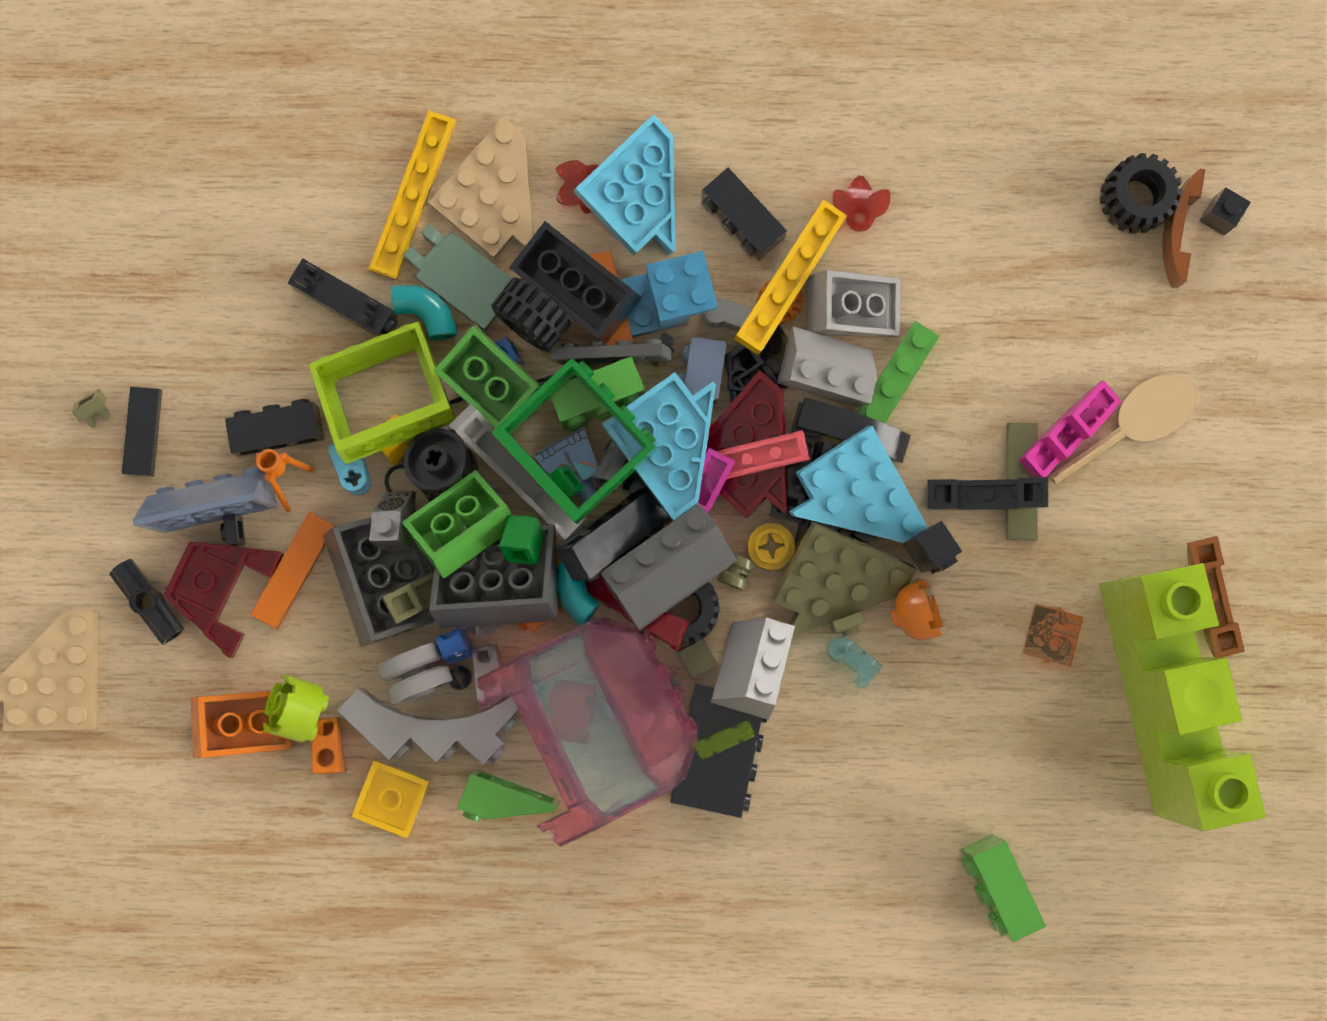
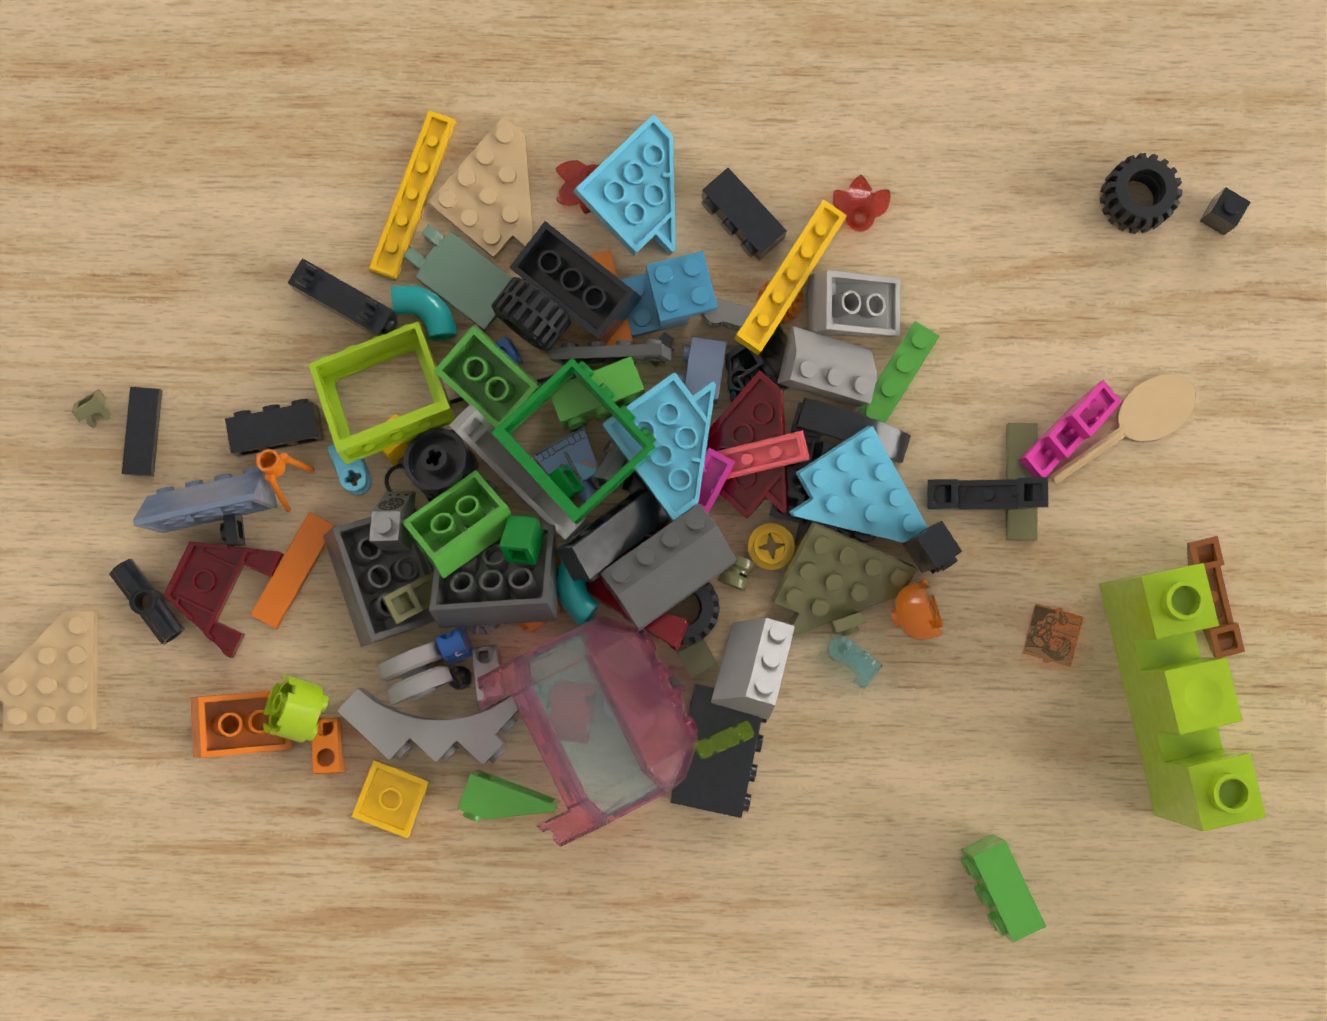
(1175, 261): dark orange slope -> none

